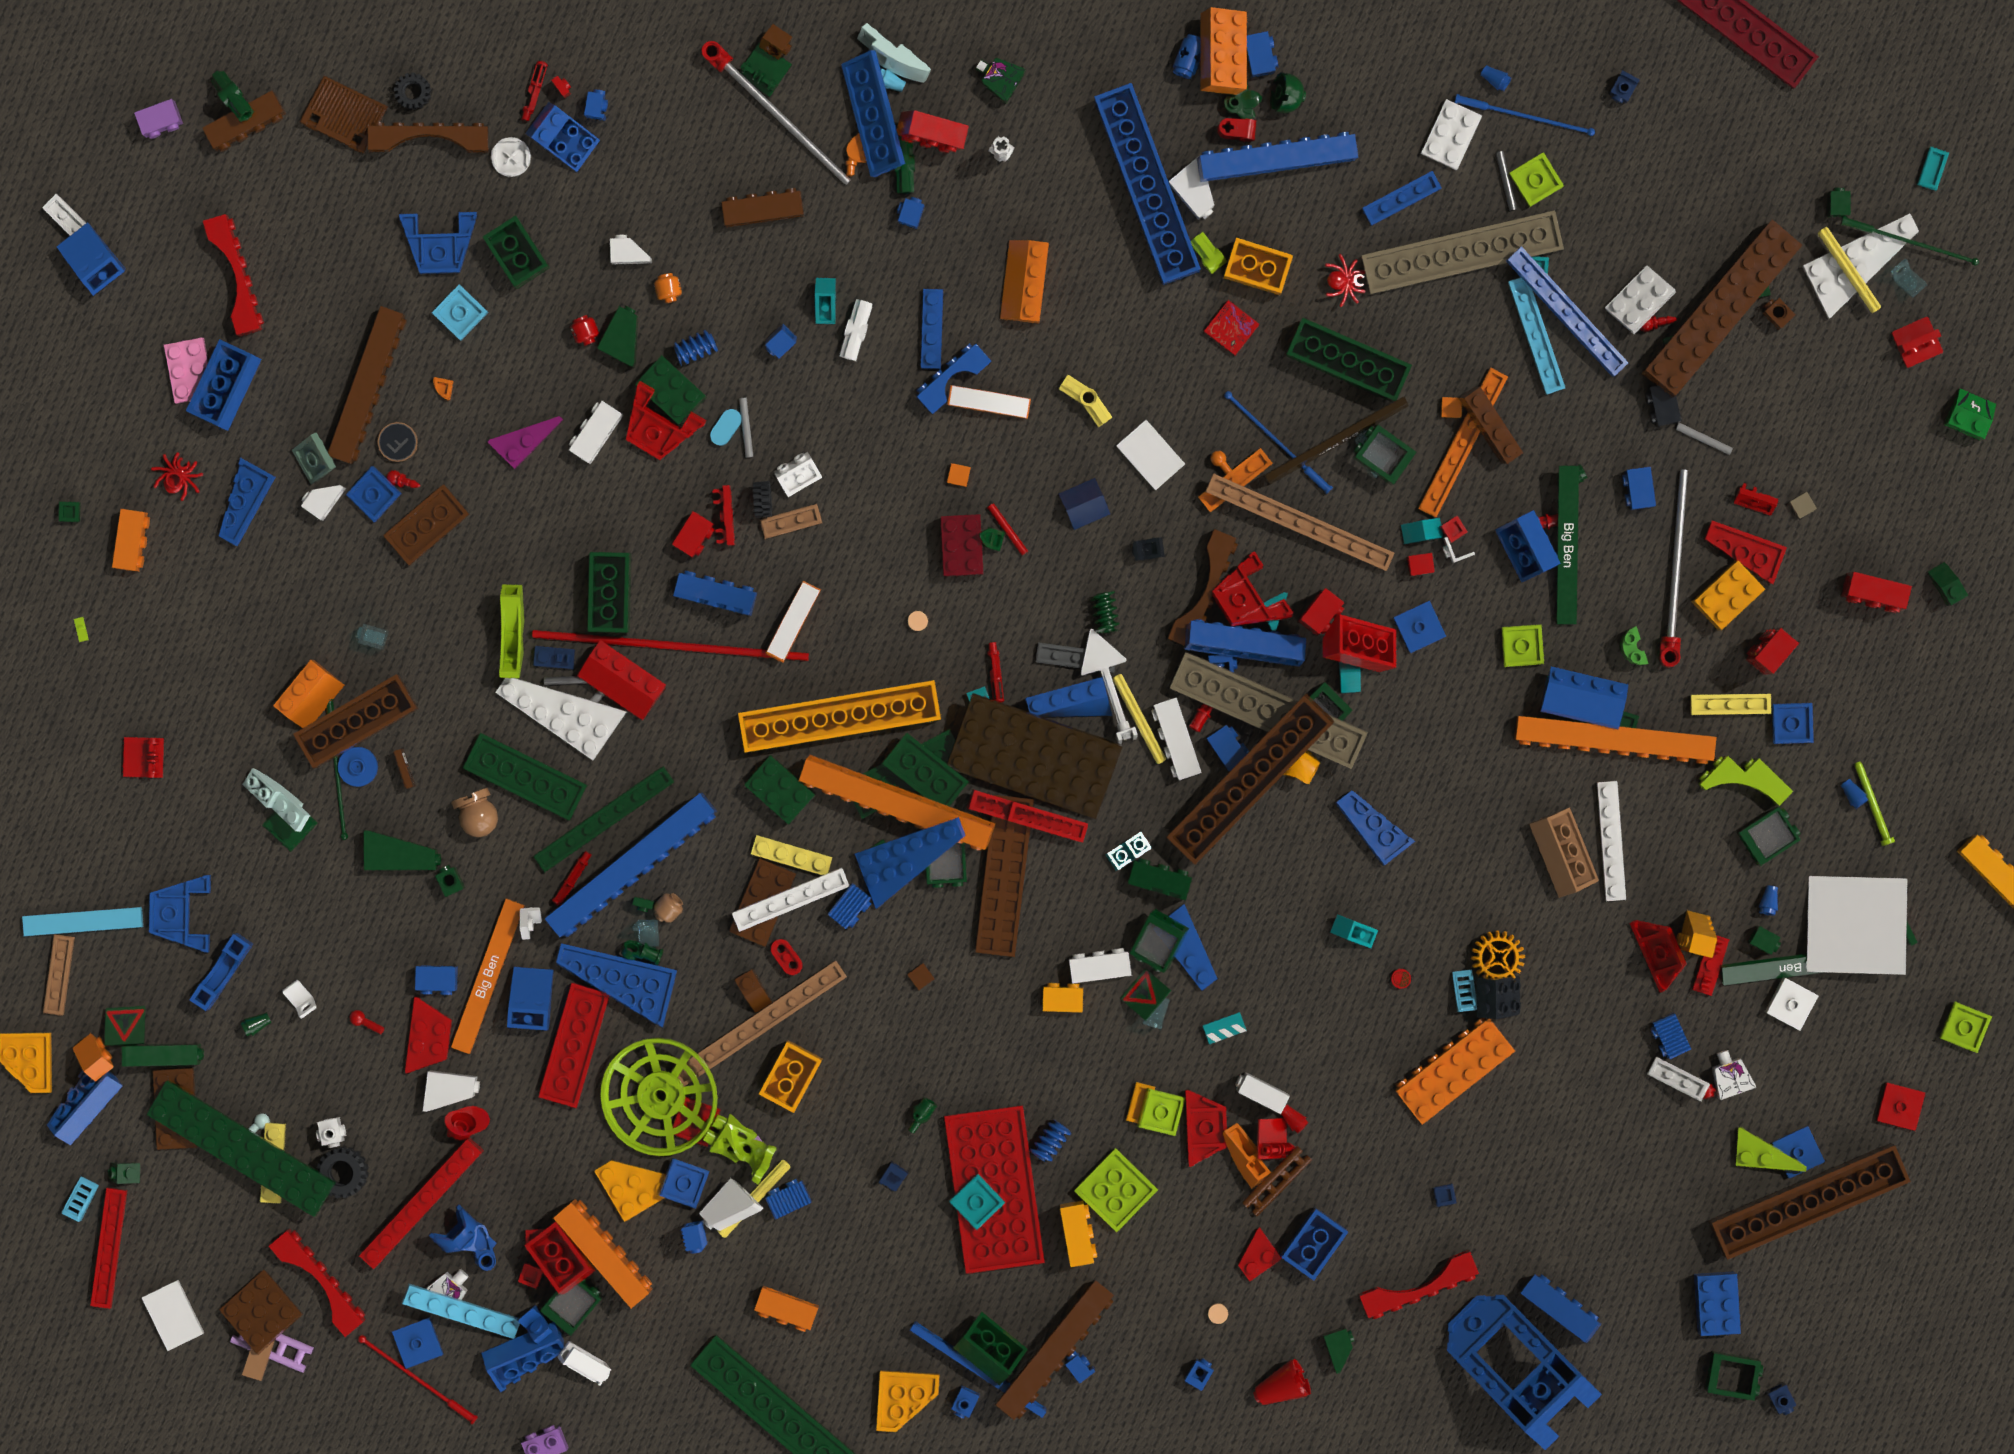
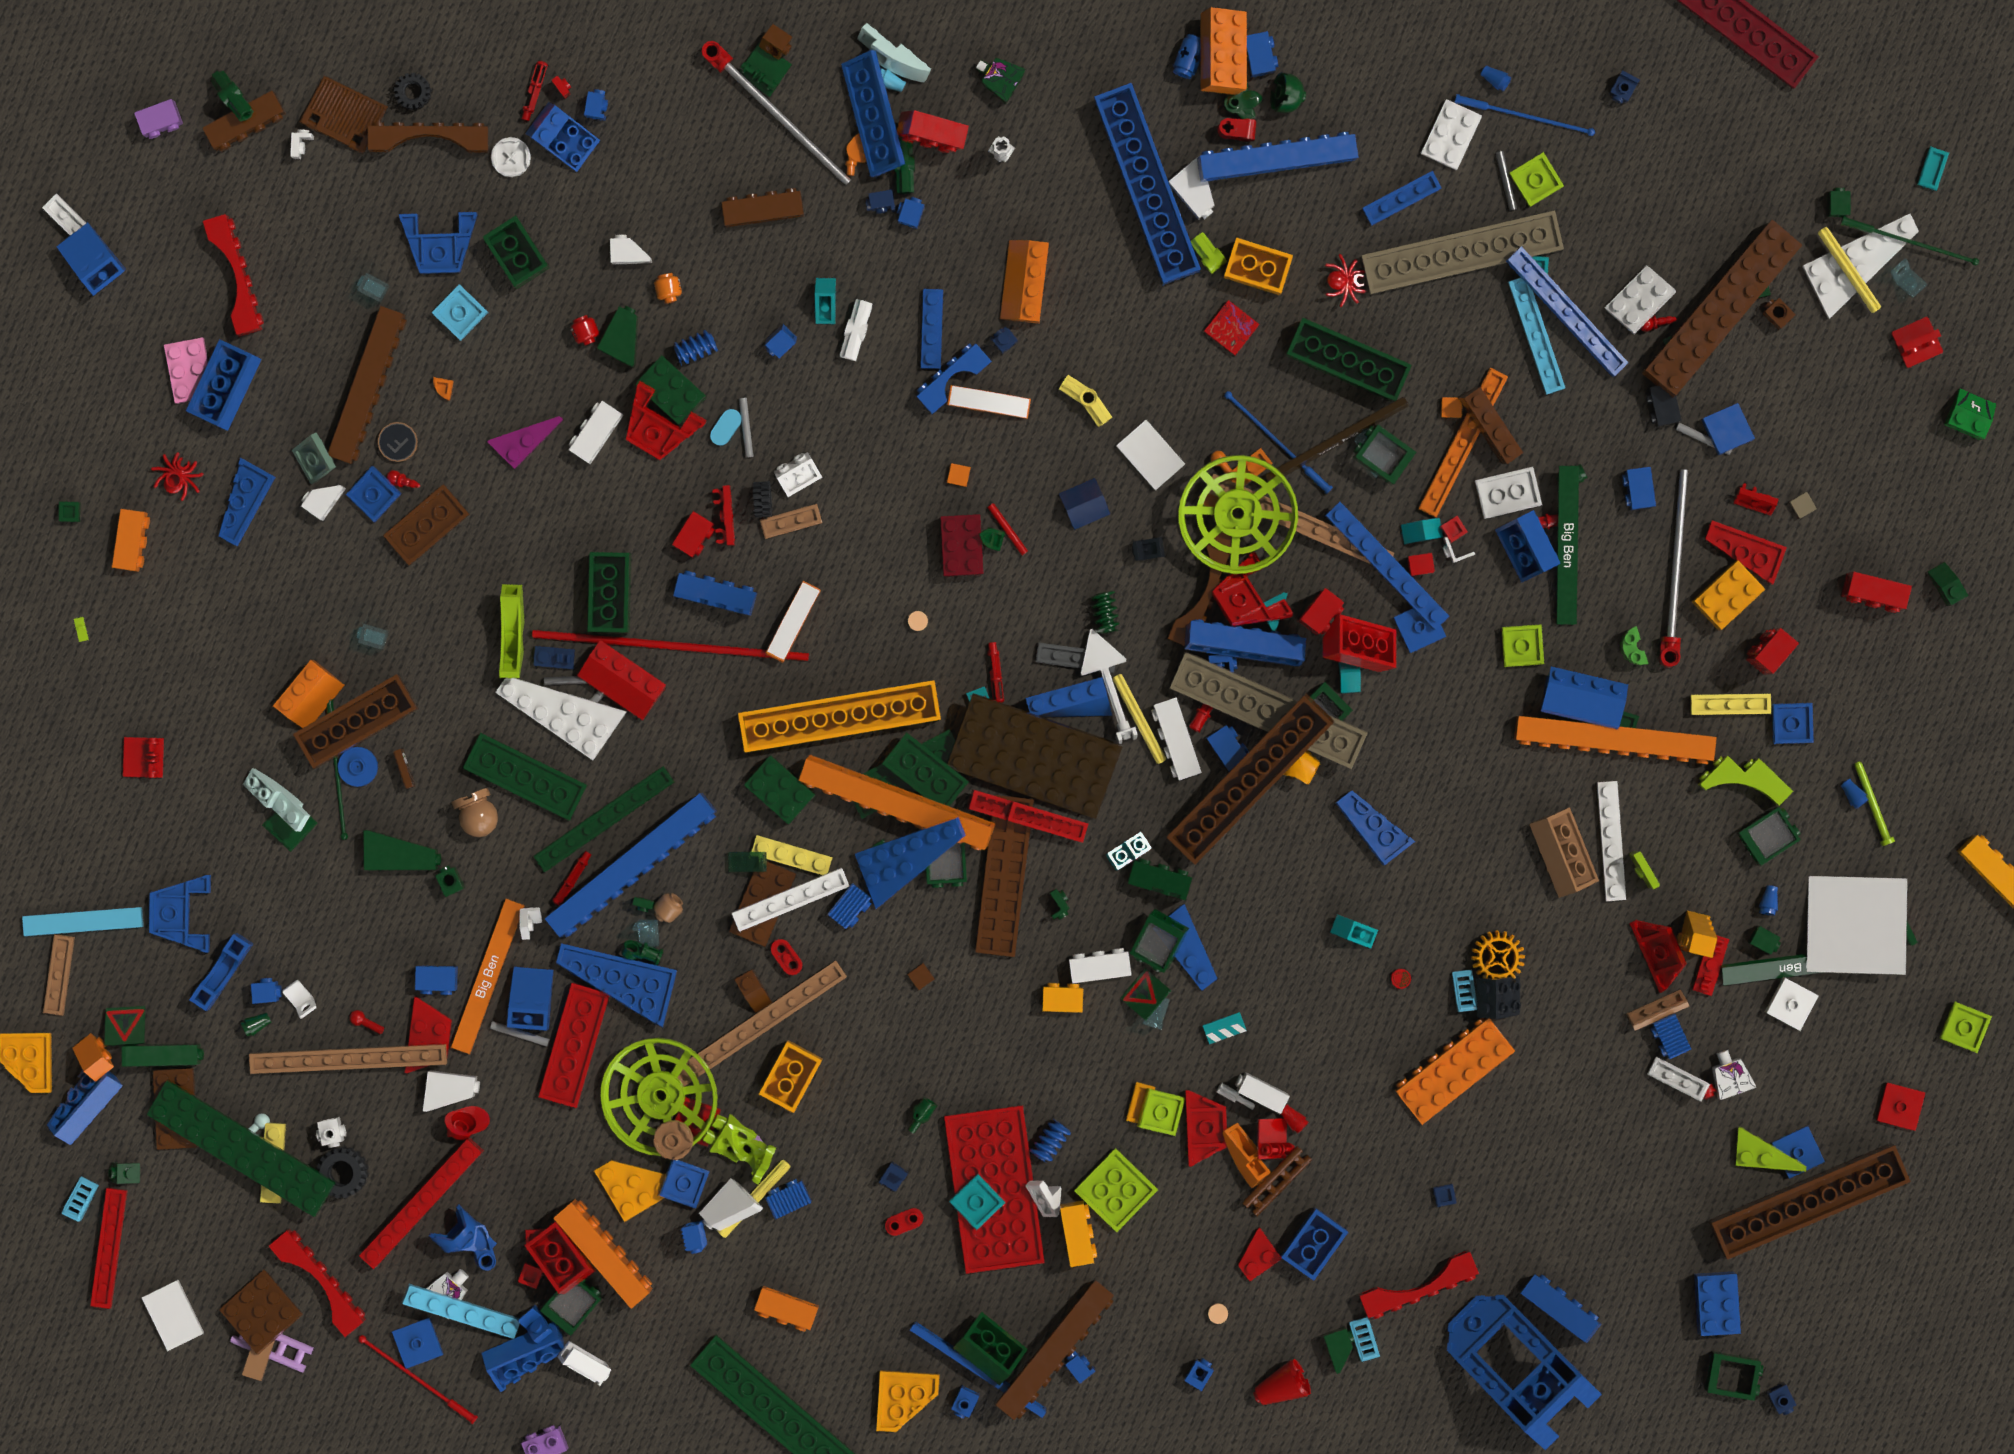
(266, 991): none -> blue brick
(297, 145): none -> white bracket
(348, 1058): none -> medium nougat plate
(372, 287): none -> clear light blue brick
(519, 1033): none -> light grey bar
(673, 1139): none -> medium nougat tile
(747, 861): none -> clear green plate
(880, 201): none -> dark blue brick
(904, 1221): none -> red plate
(1004, 340): none -> dark blue brick
(1045, 1197): none -> white slope
(1060, 898): none -> dark green bracket
(1233, 1095): none -> white axle
(1238, 526): none -> lime dish
(1371, 1355): none -> medium azure slope
(1387, 565): none -> blue plate
(1508, 492): none -> white tile
(1643, 870): none -> lime plate
(1657, 1010): none -> medium nougat tile
(1728, 429): none -> blue tile

